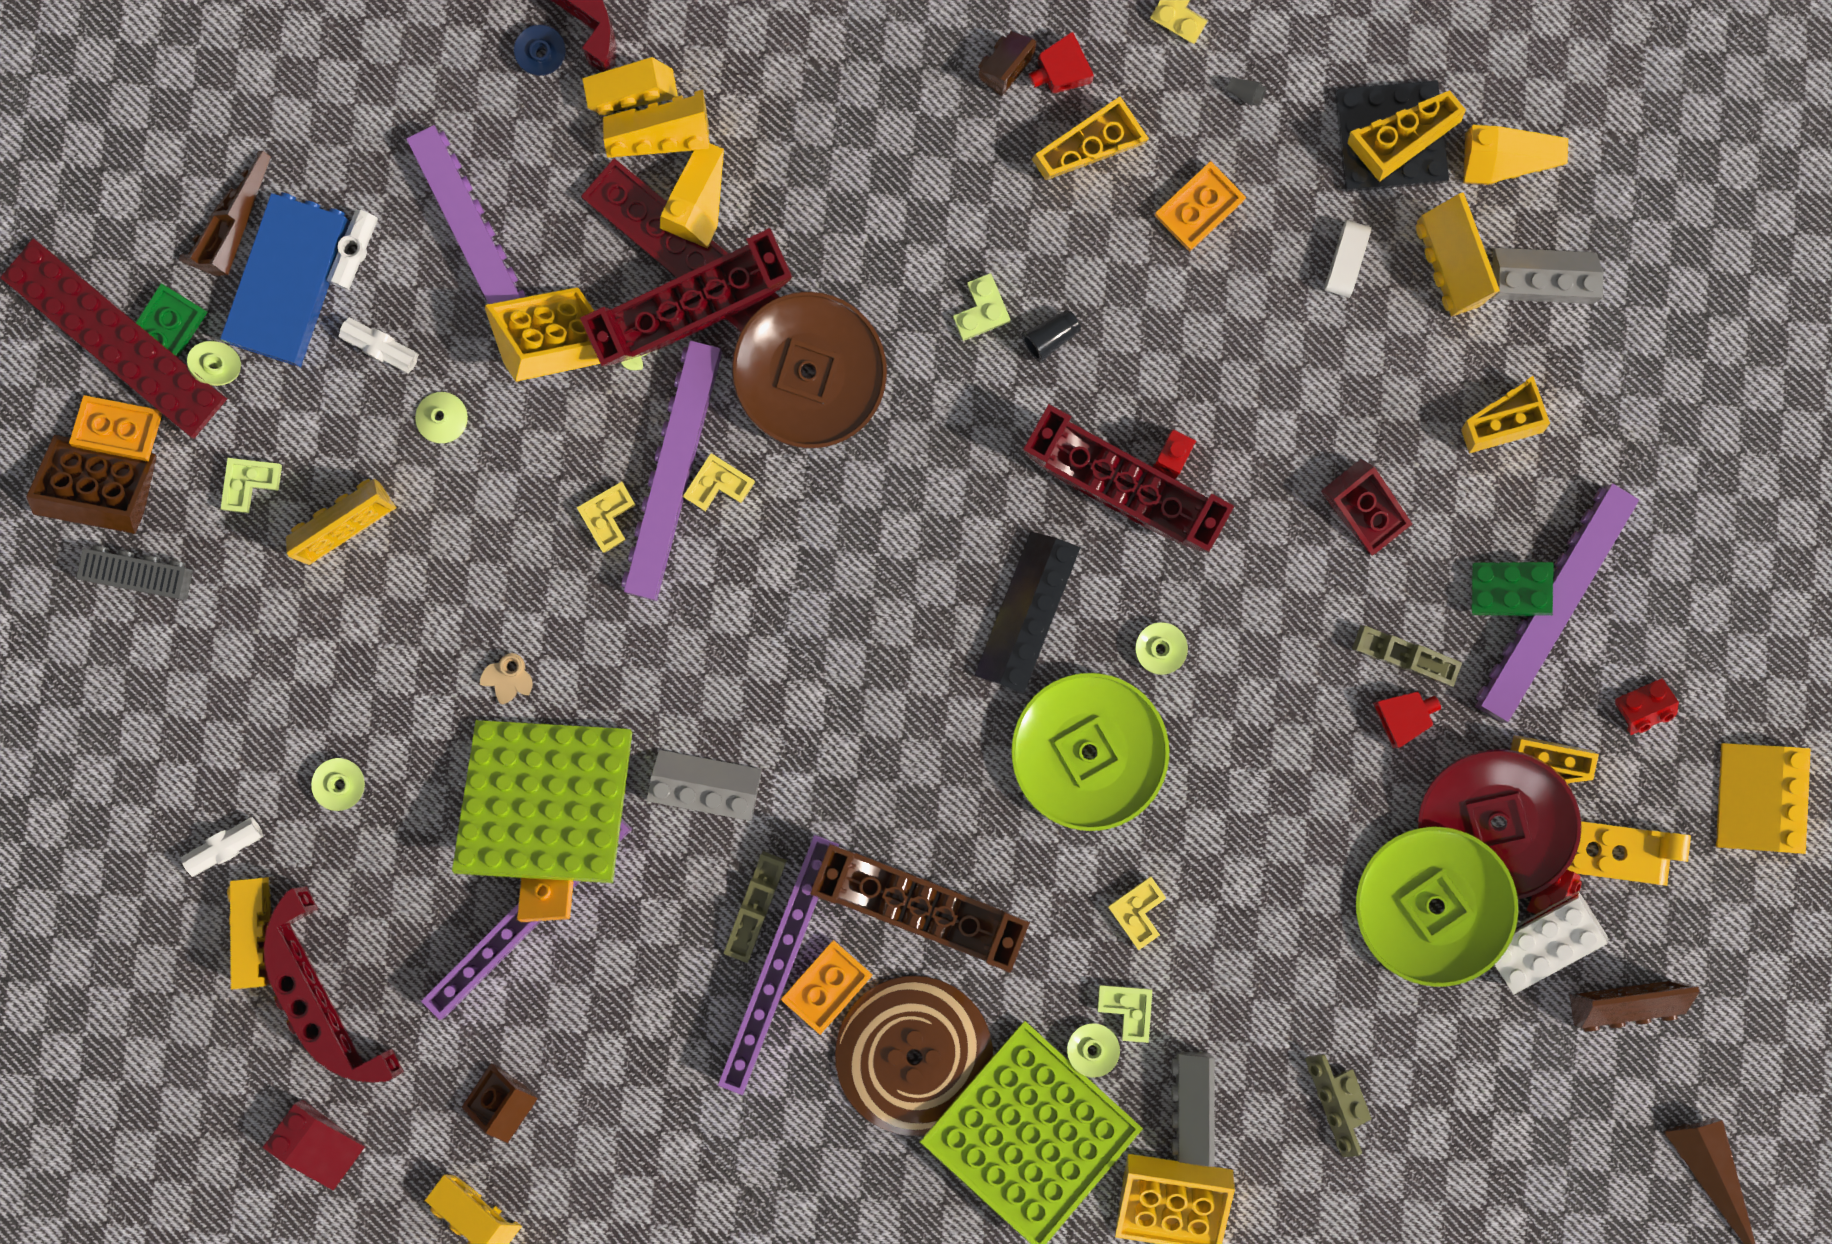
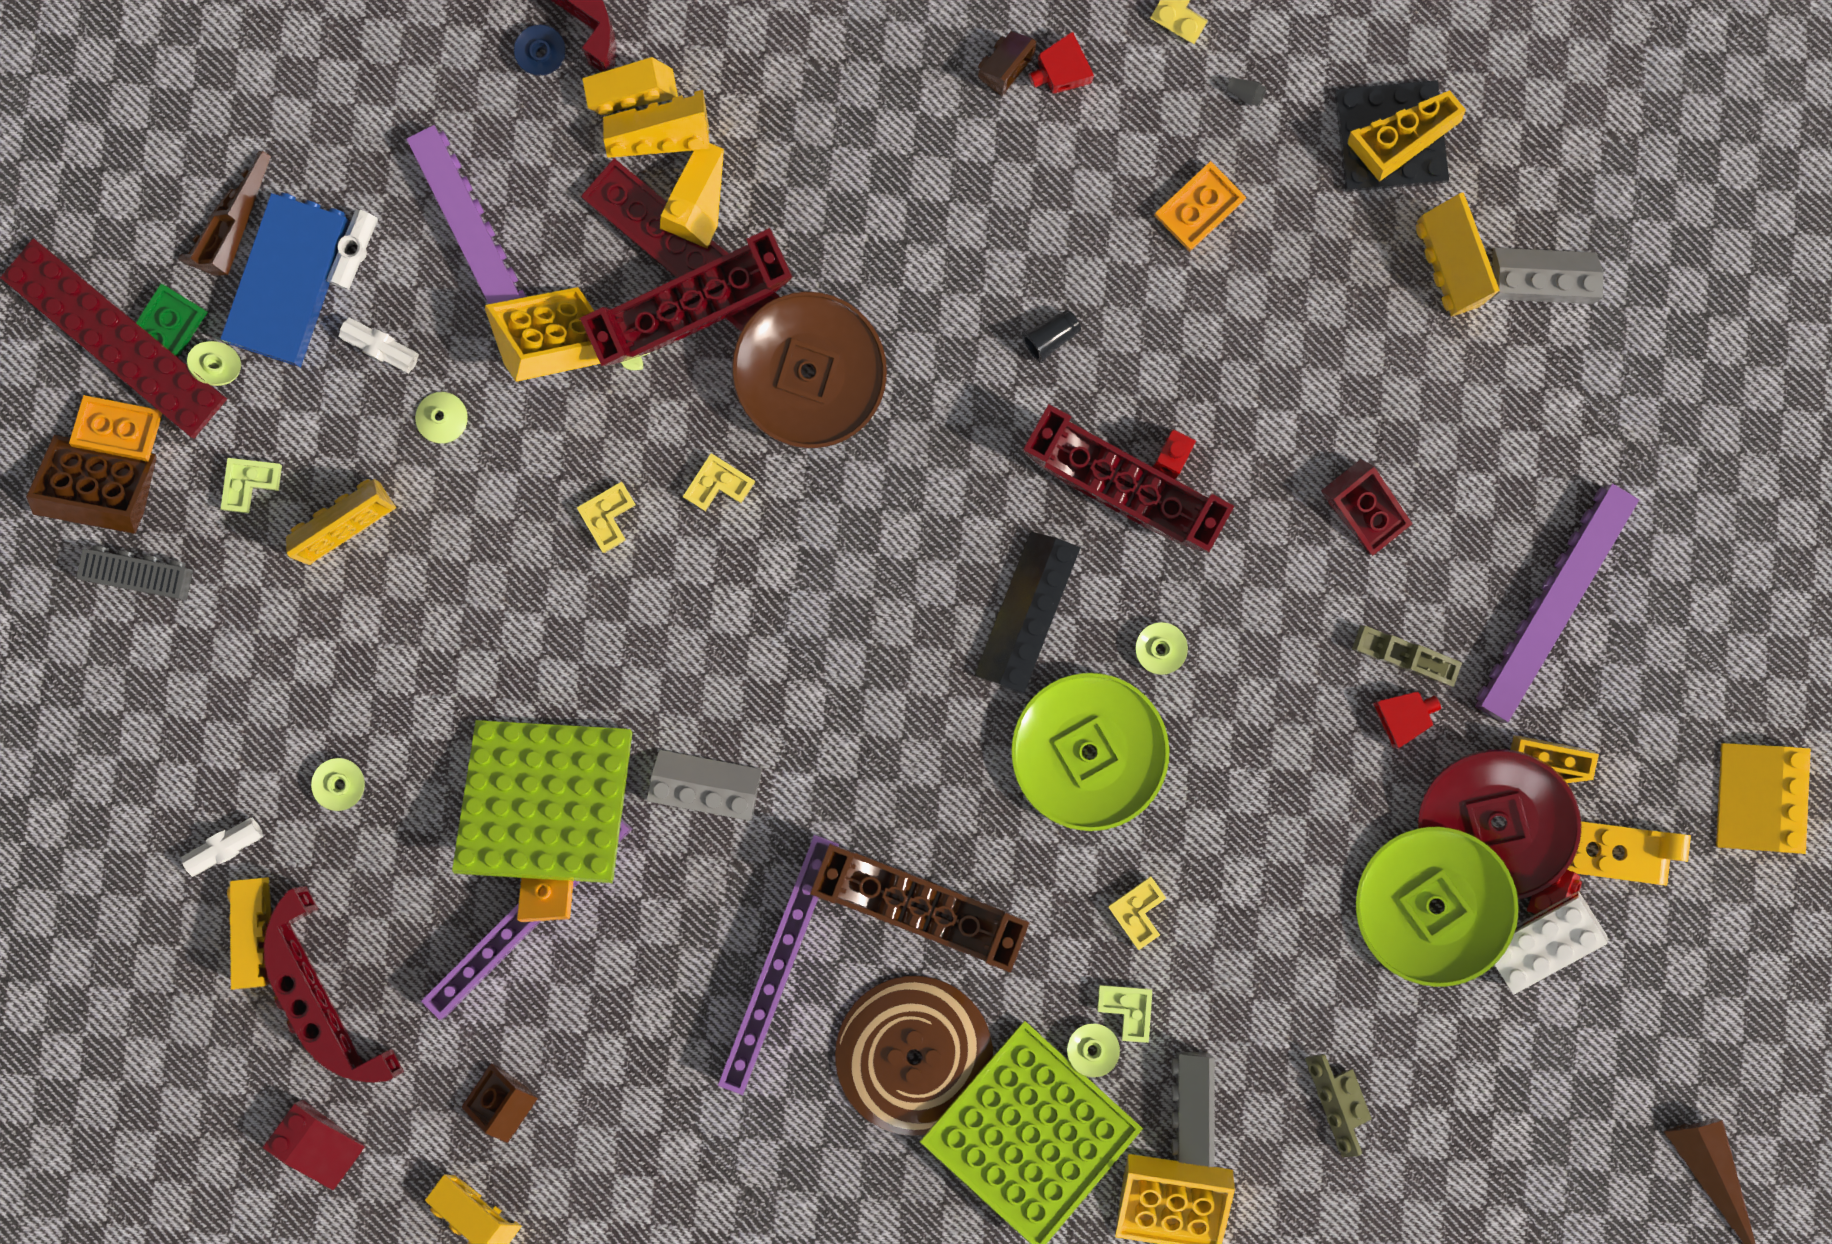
(505, 681): tan plate -> none
(672, 471): medium lavender brick -> none
(755, 907): olive slope -> none
(826, 987): light orange plate -> none
(989, 309): yellowish green plate -> none
(1095, 139): yellow wedge -> none
(1347, 258): white beam -> none
(1507, 153): yellow wedge -> none
(1508, 419): yellow wedge -> none
(1512, 588): green plate -> none
(1632, 1003): reddish brown slope -> none
(1648, 706): red bracket -> none

